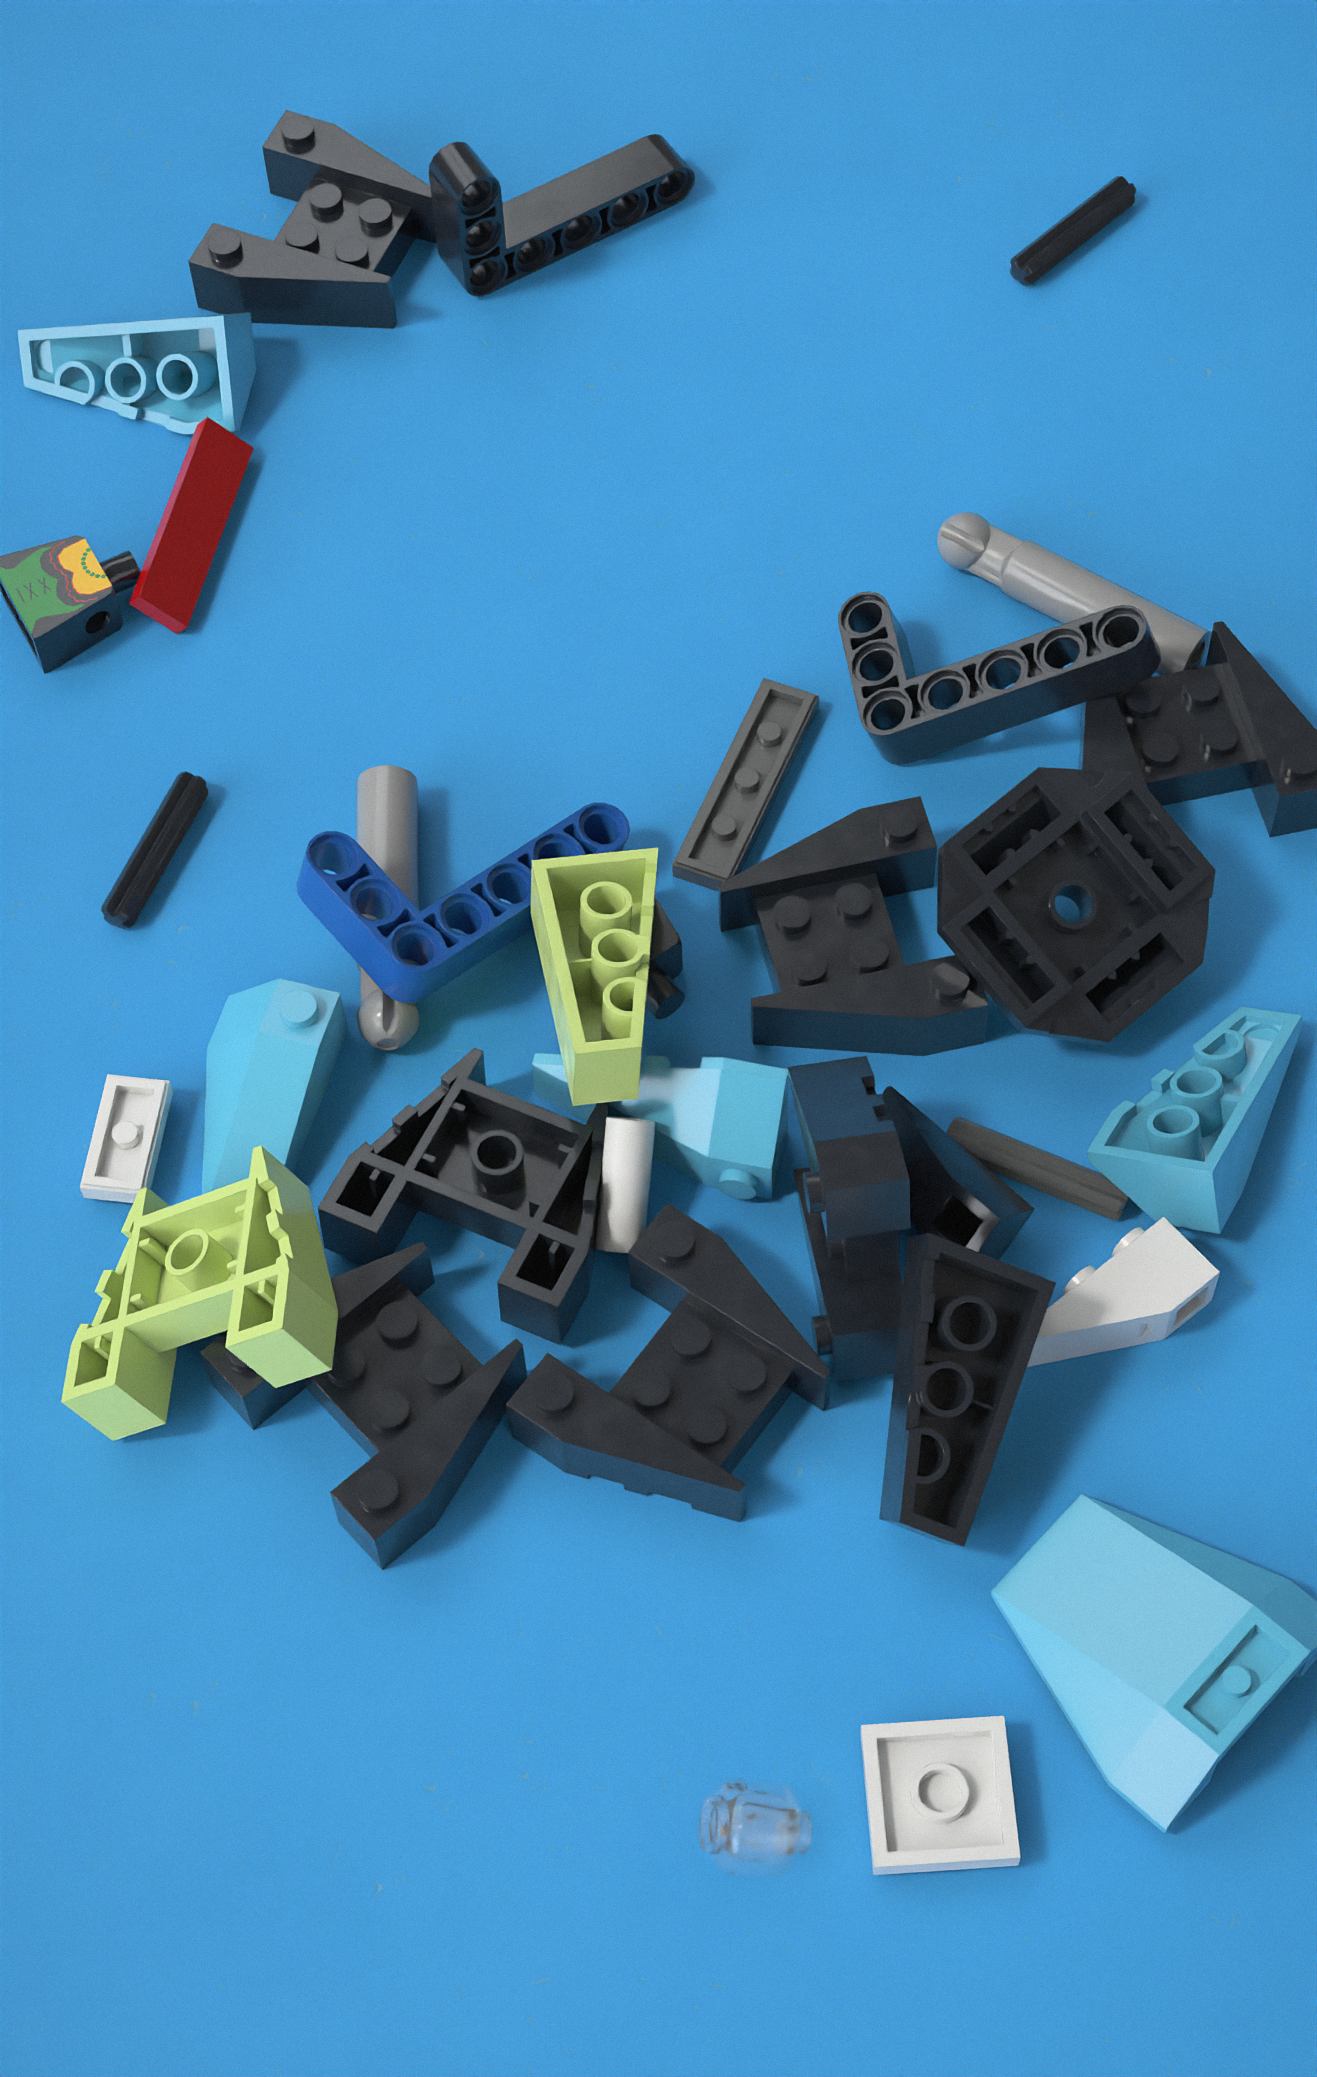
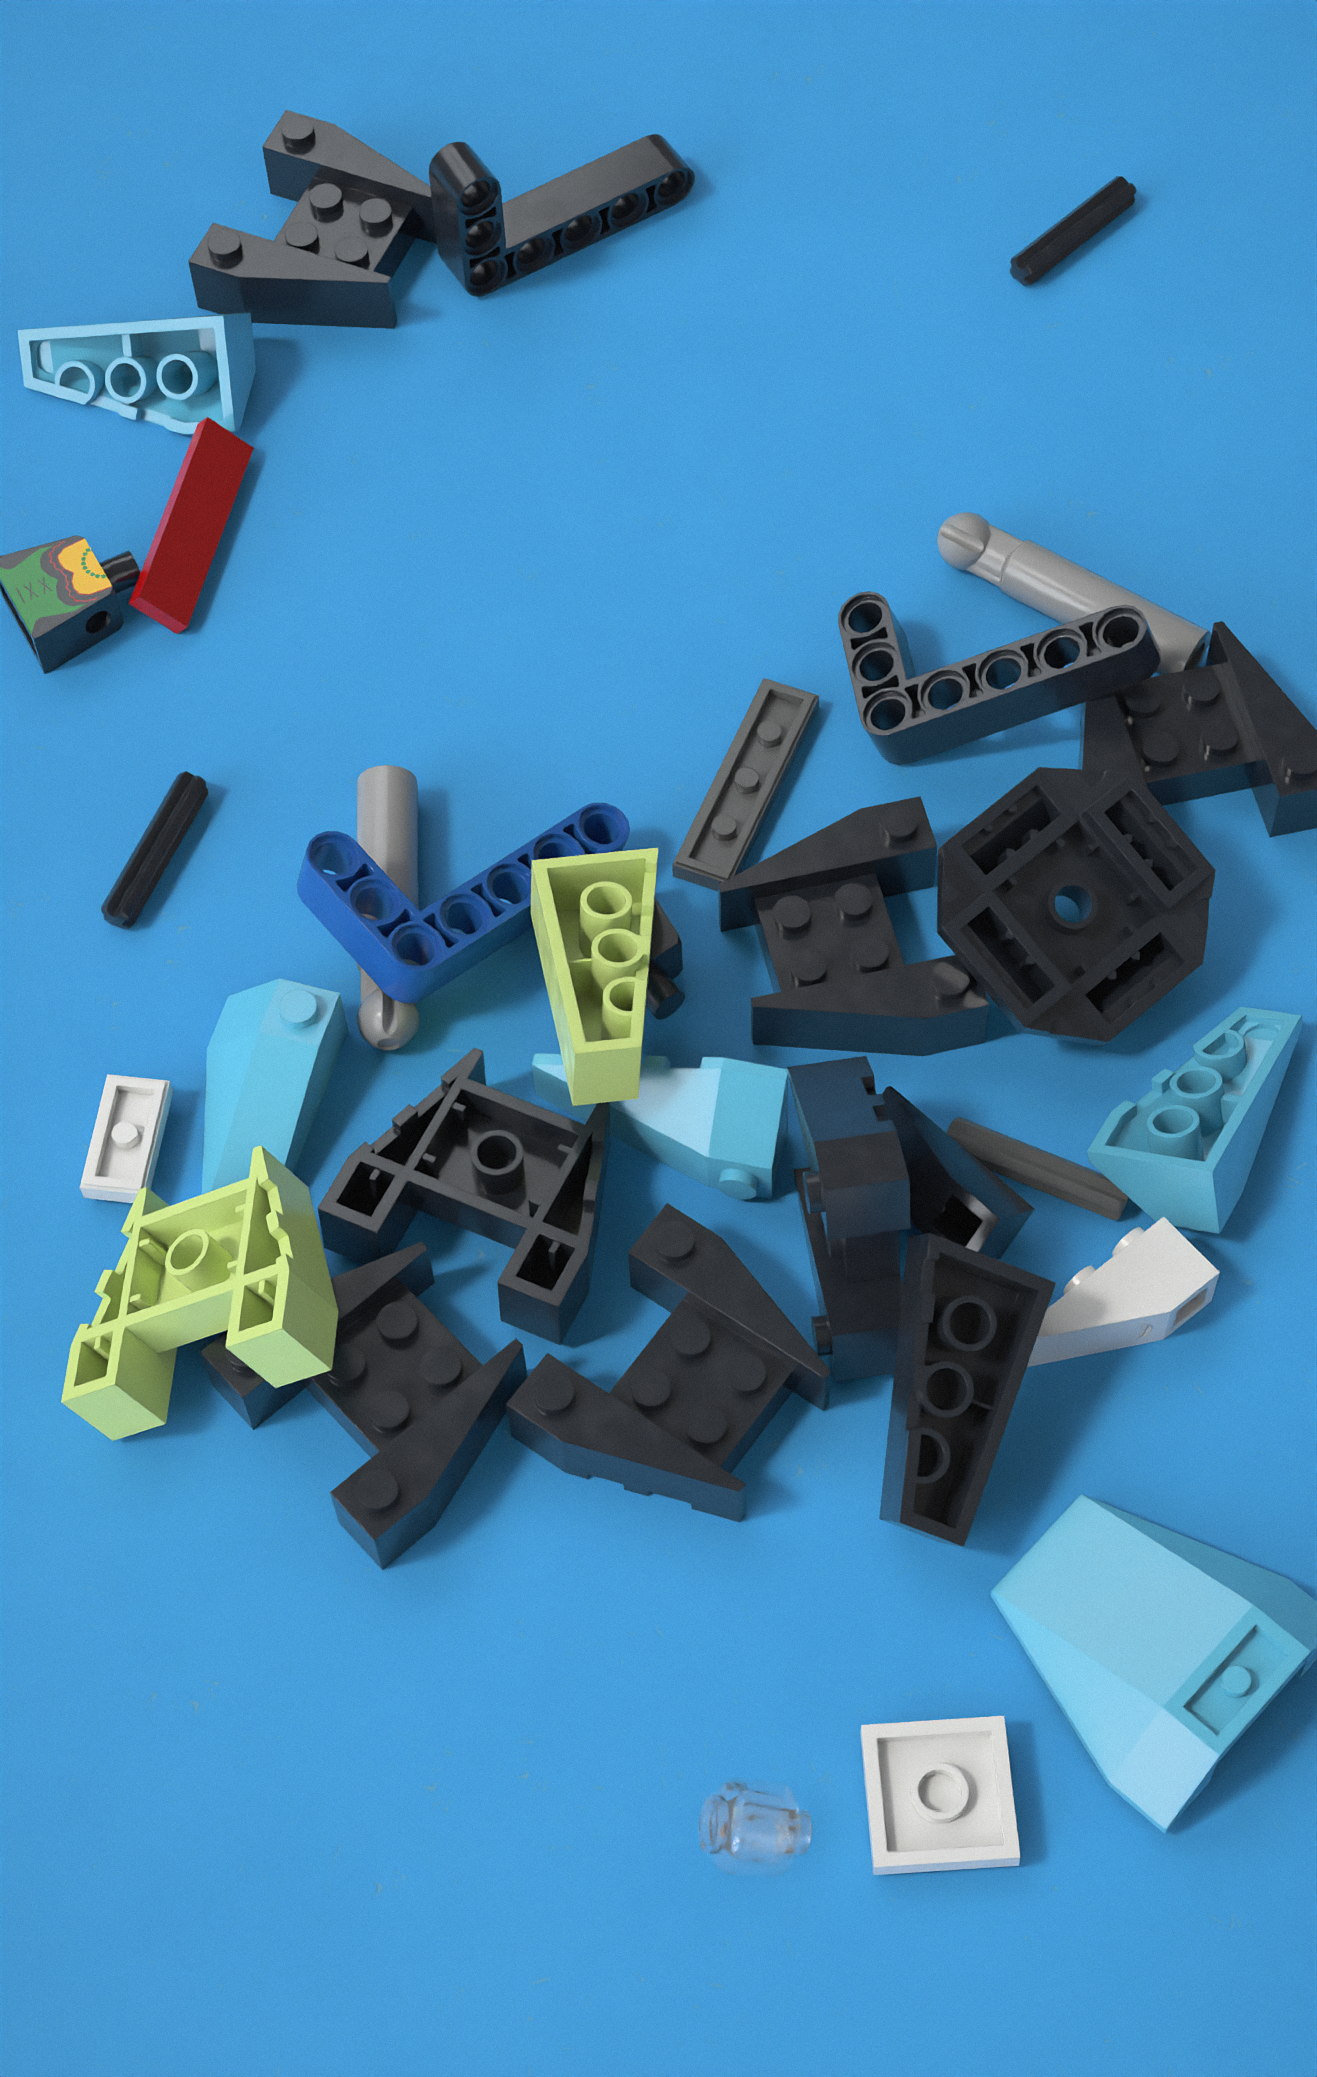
(624, 1183): white piece -> none

